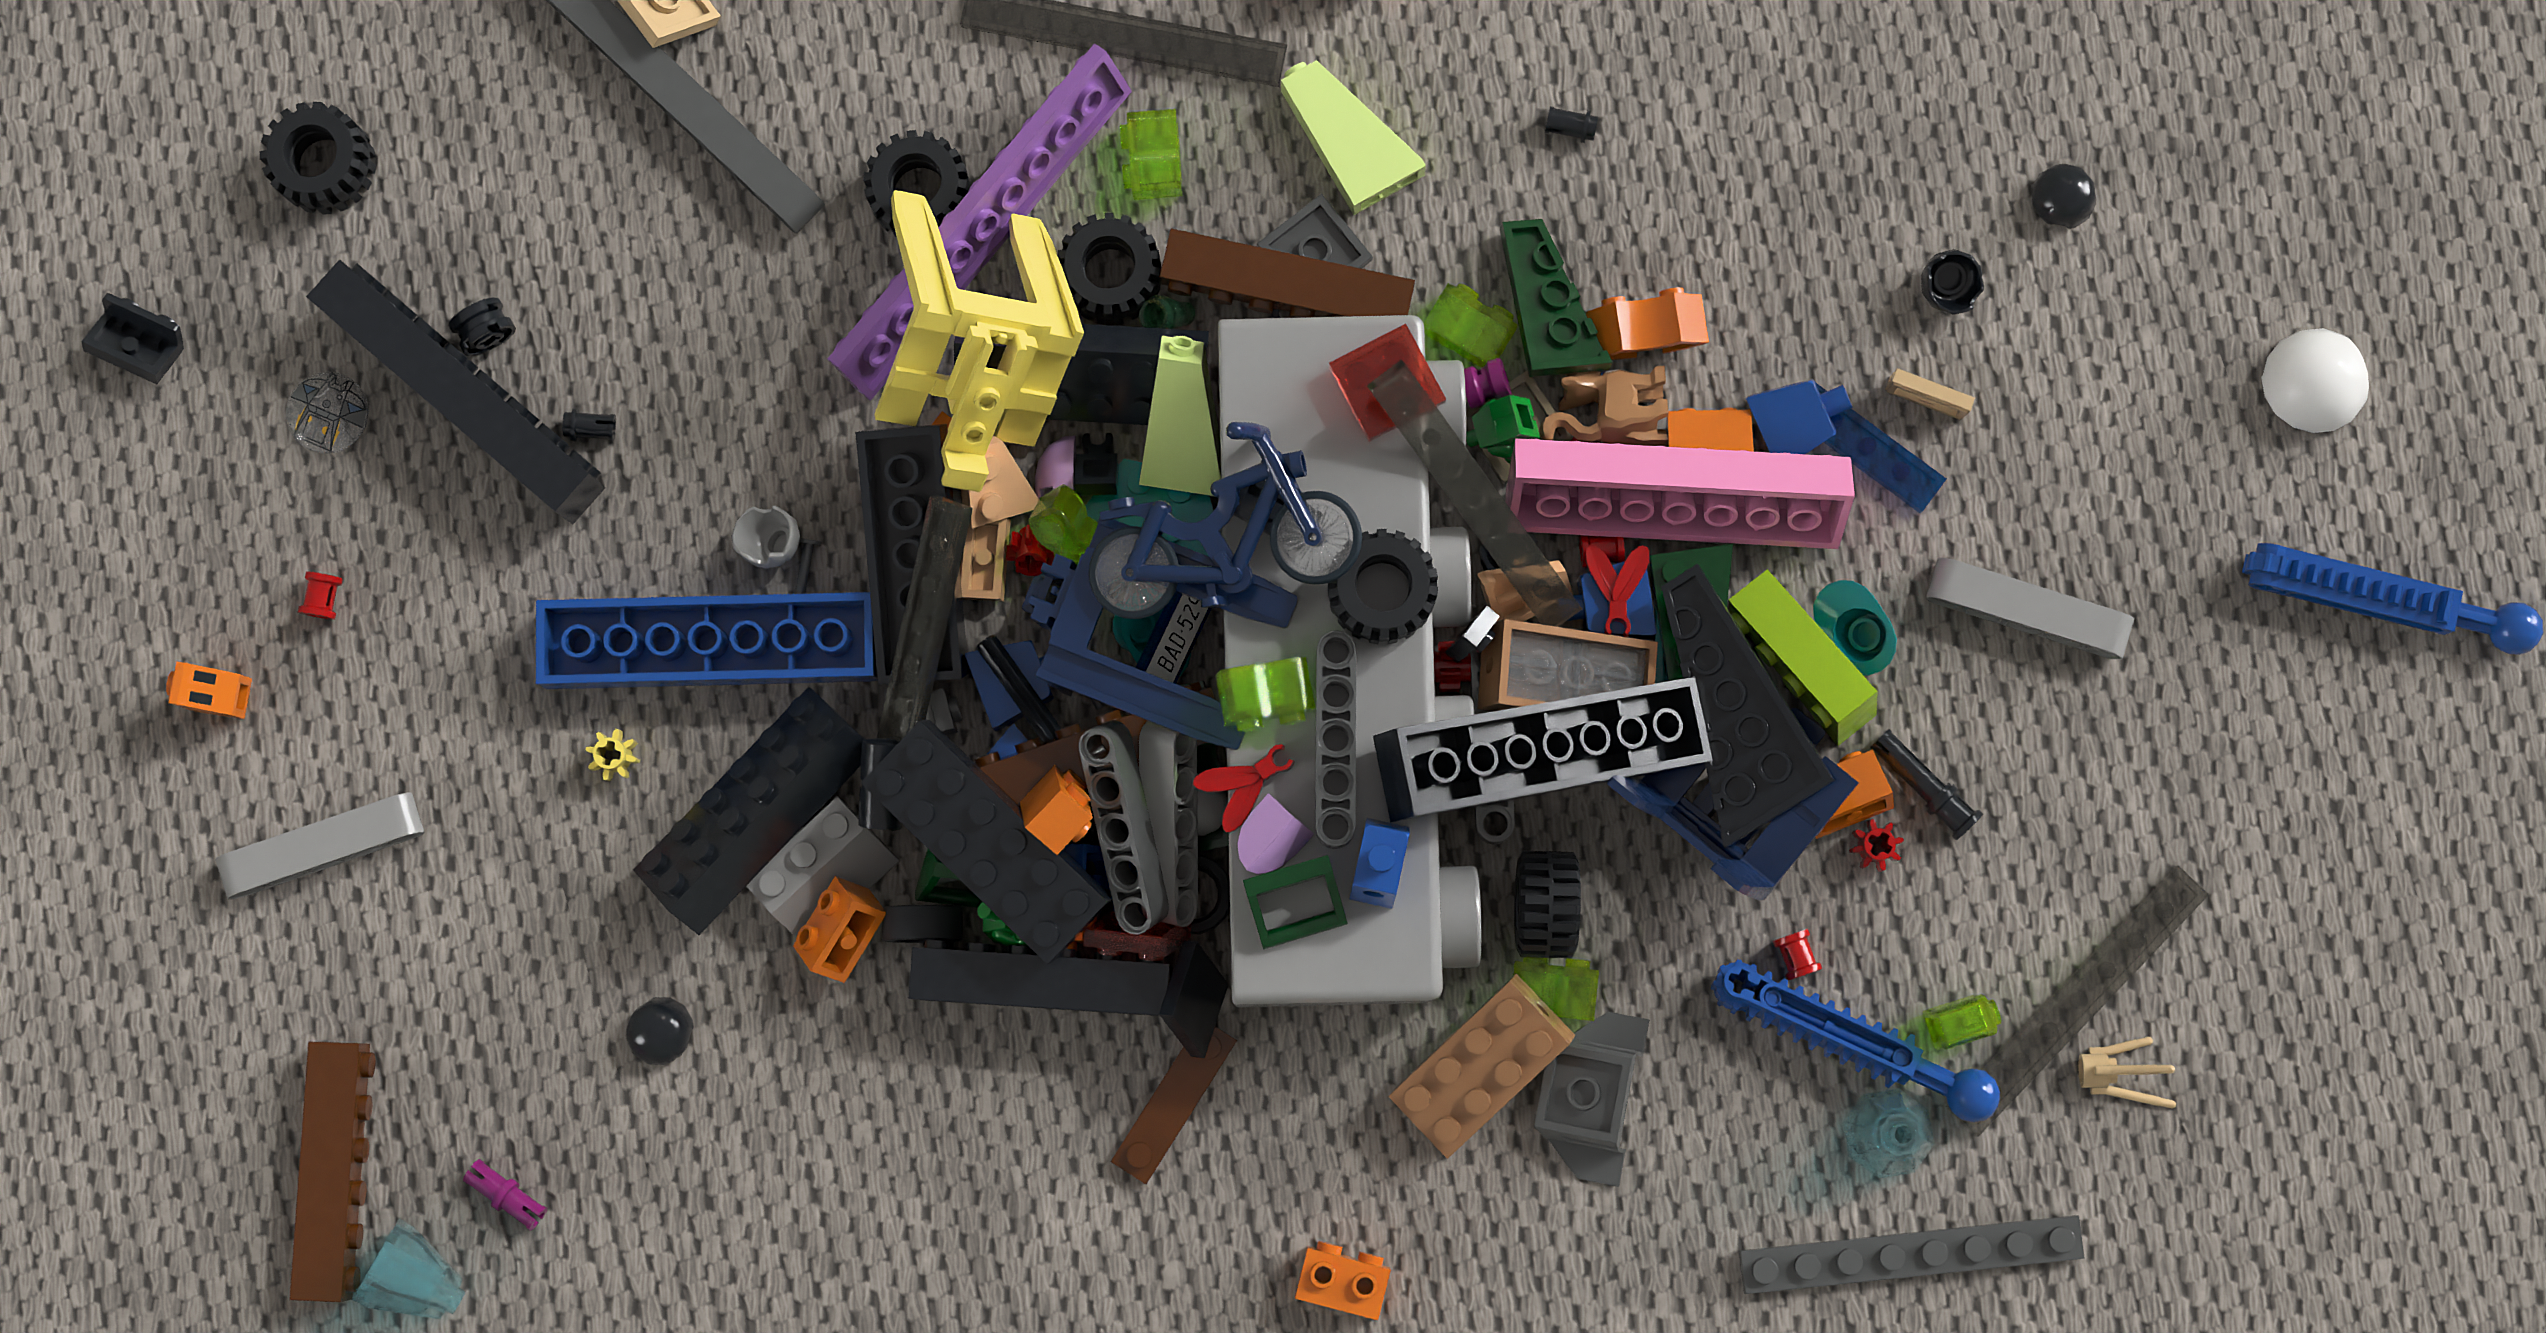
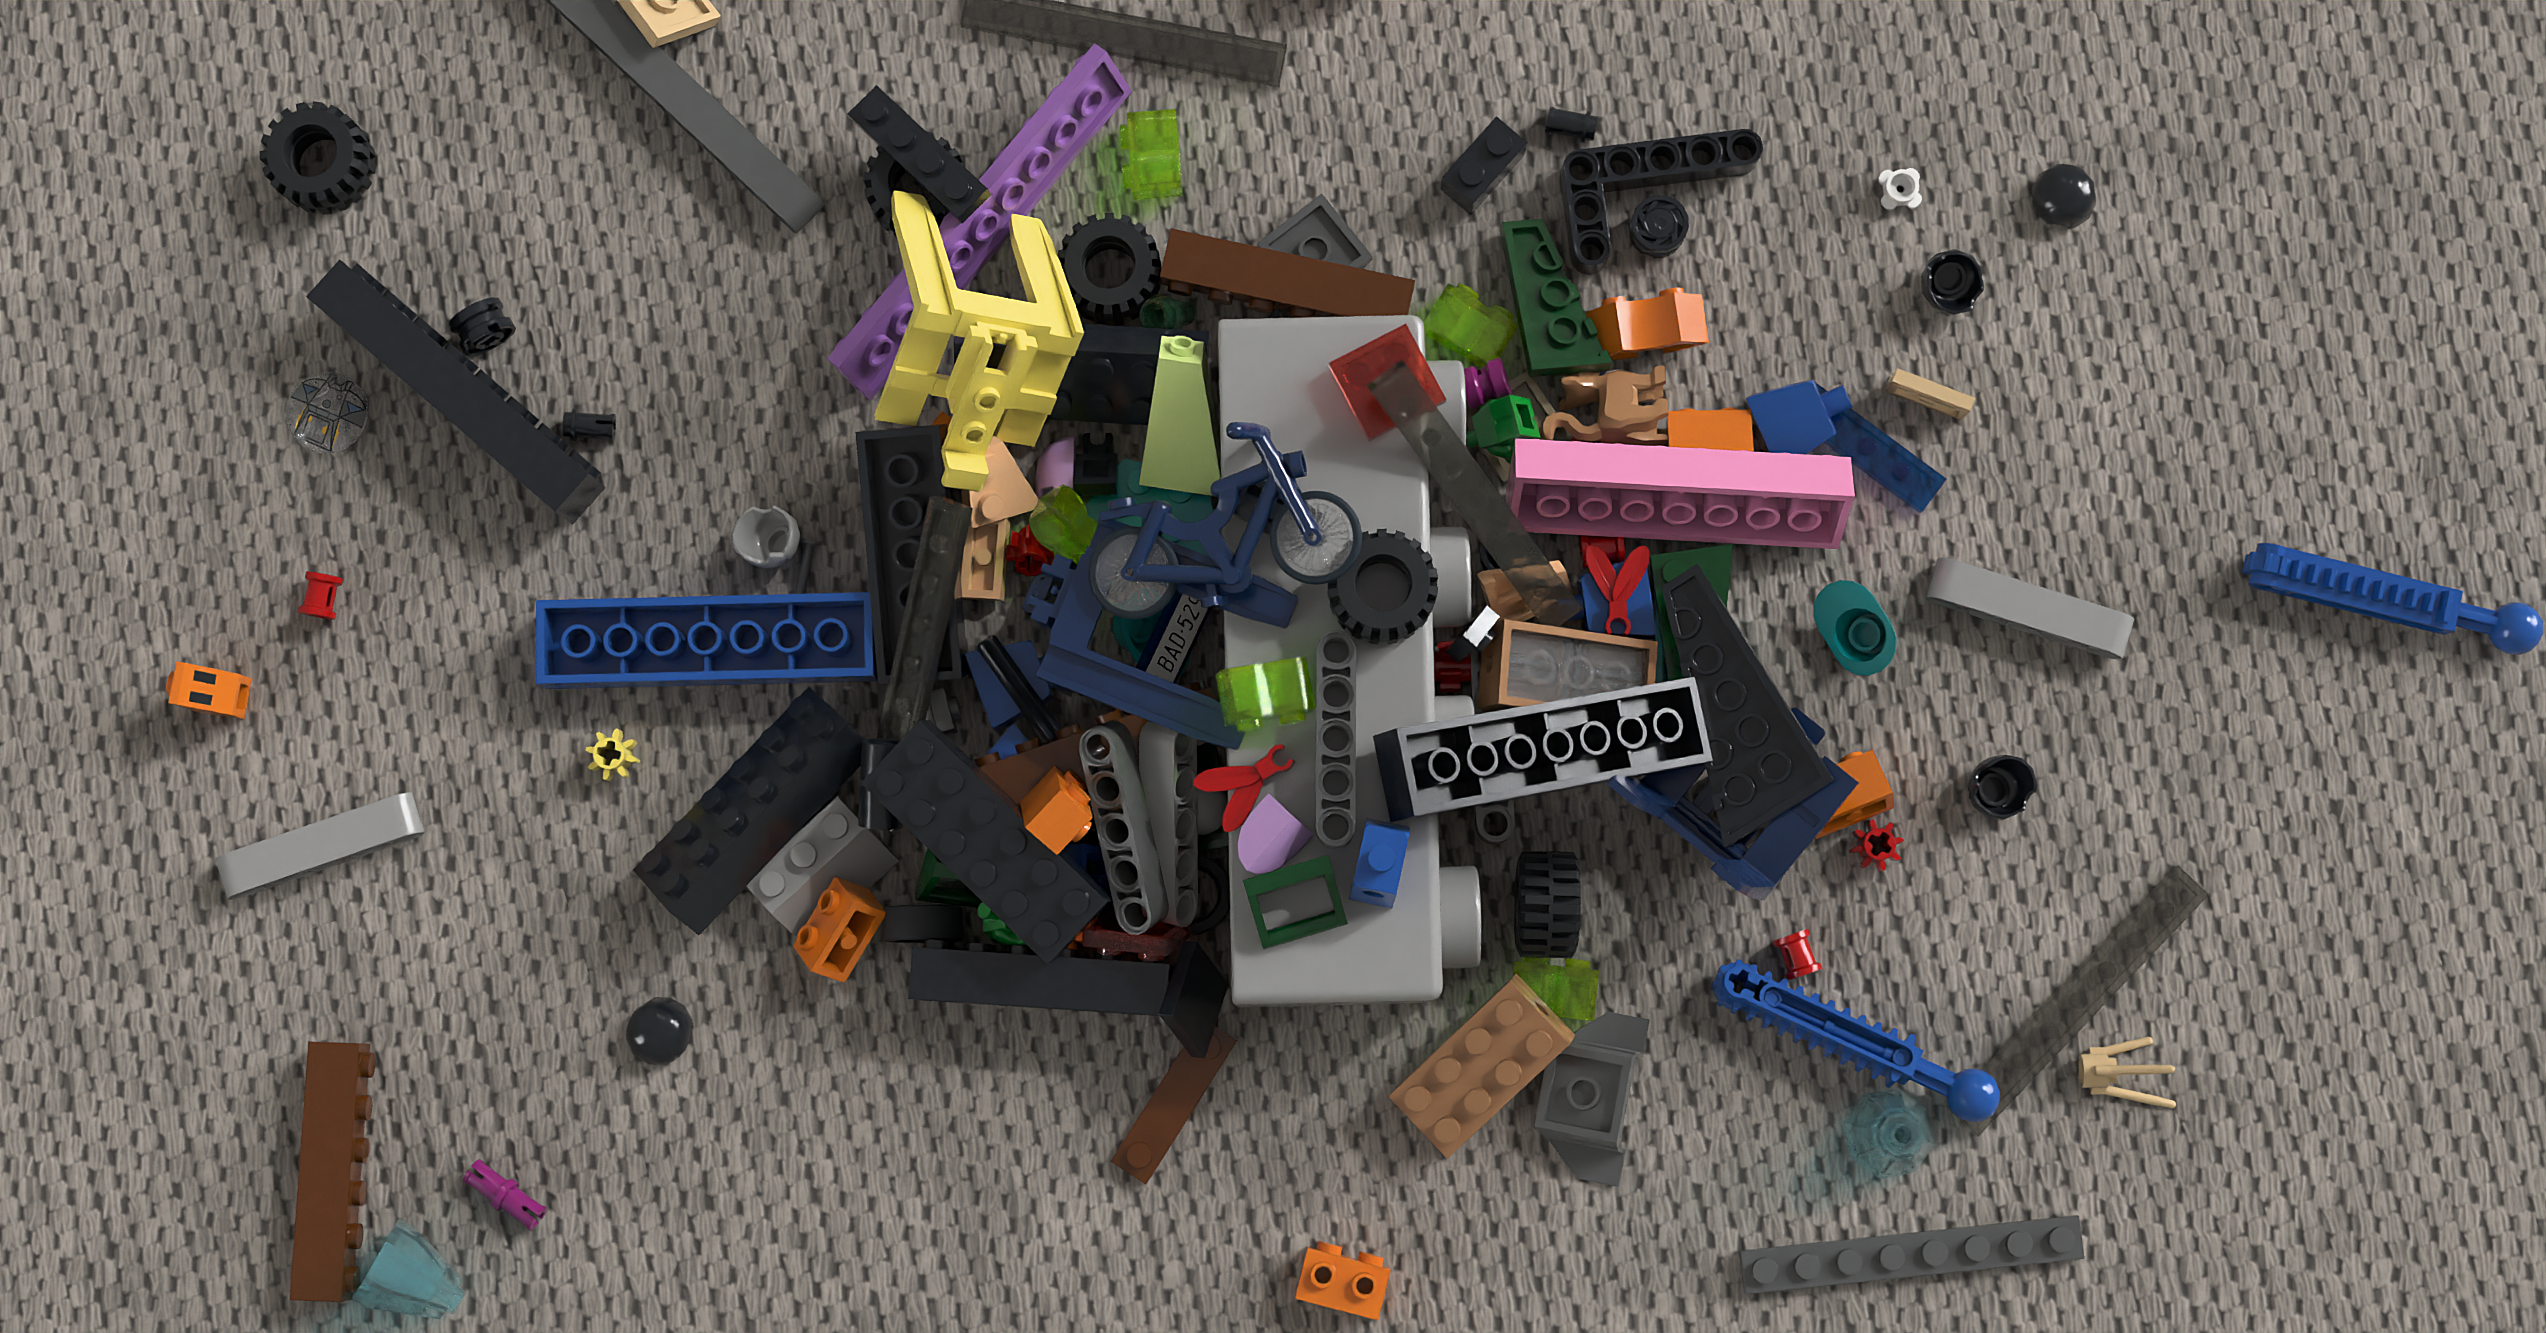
(134, 339): black bracket -> none
(919, 154): none -> black plate
(1349, 138): yellowish green slope -> none
(1483, 165): none -> black piece
(1642, 175): none -> black beam
(1658, 226): none -> black wheel
(1804, 657): lime wedge -> none
(1908, 180): none -> white plate
(1940, 798): black pin -> none
(1961, 1021): clear neon green brick -> none
(2001, 786): none -> black hair
(2316, 380): white cylinder -> none

